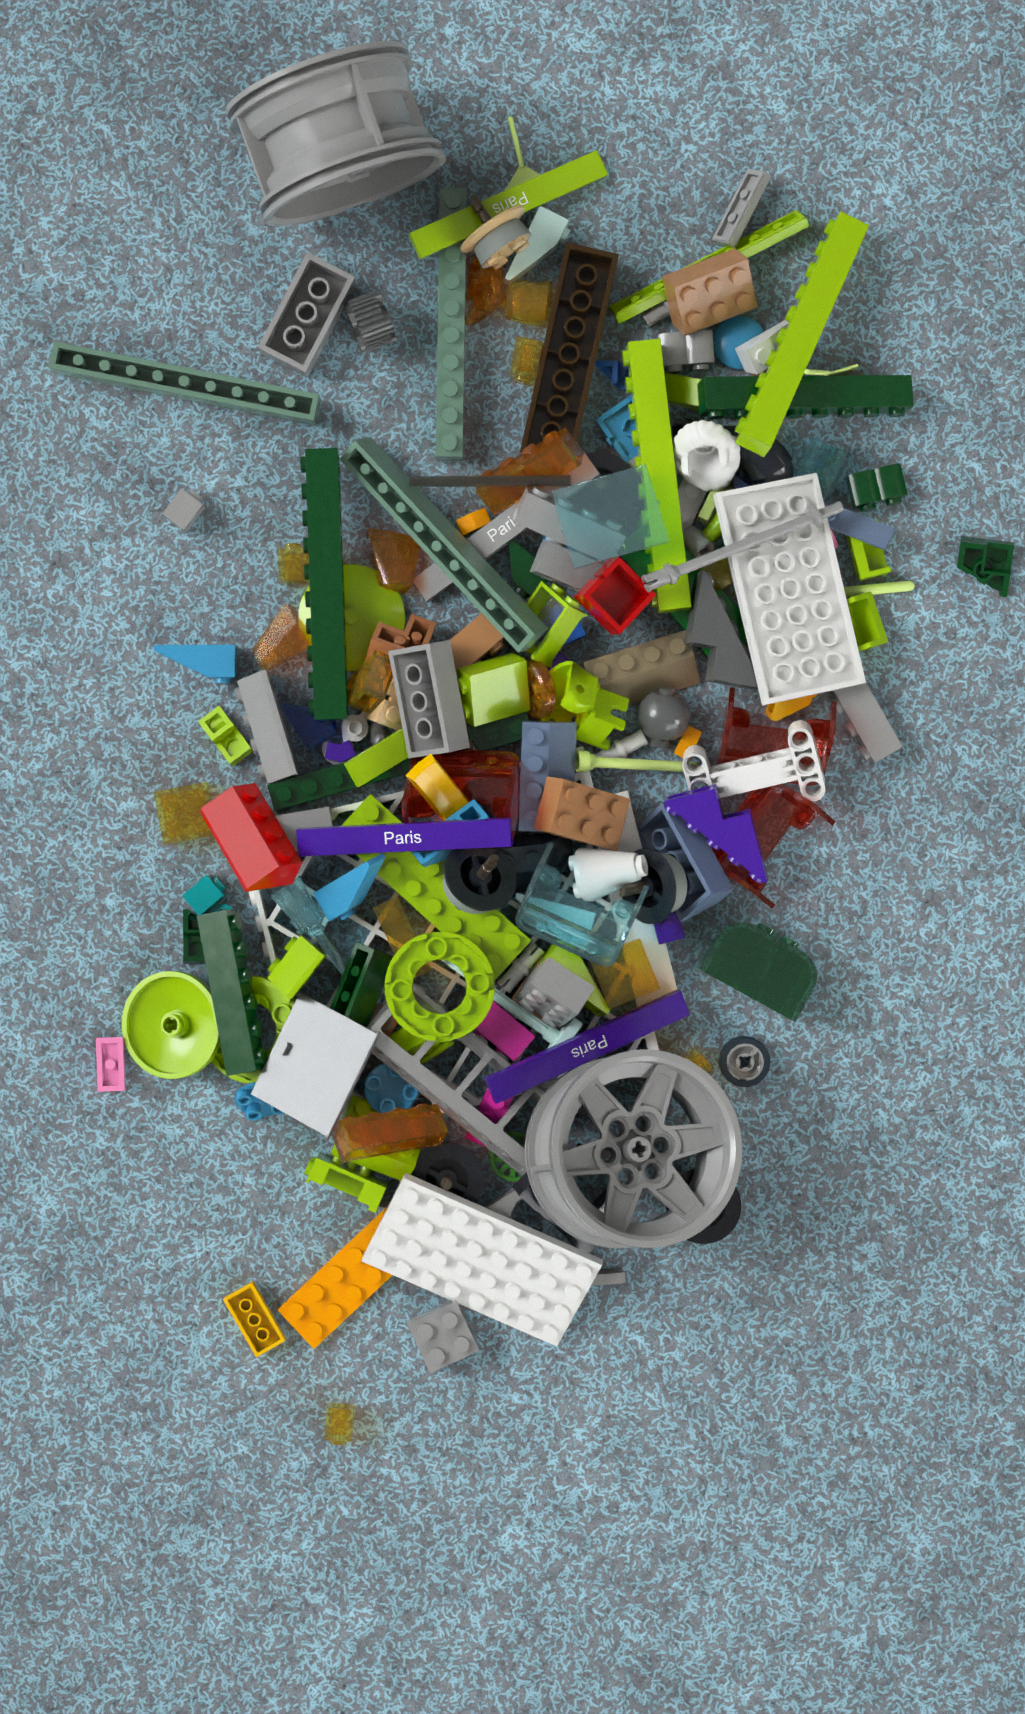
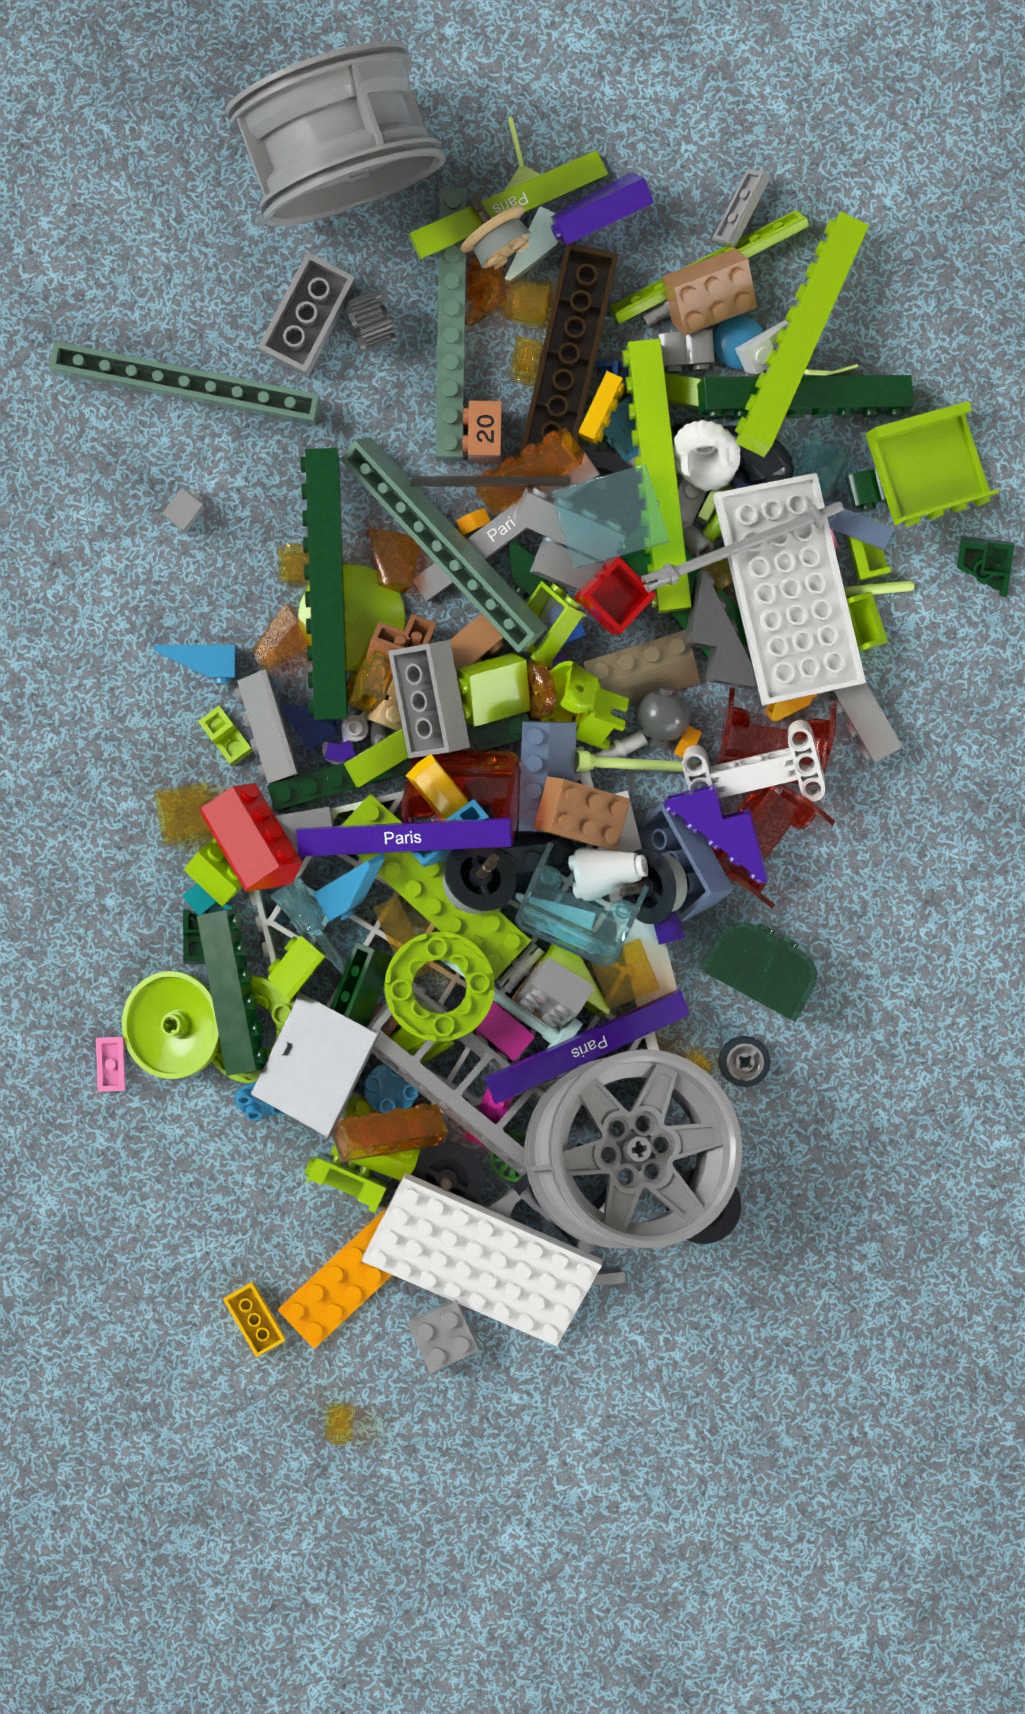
(214, 873): none -> lime piece
(484, 432): none -> nougat brick
(601, 208): none -> dark purple slope
(601, 408): none -> yellow piece
(929, 465): none -> lime panel

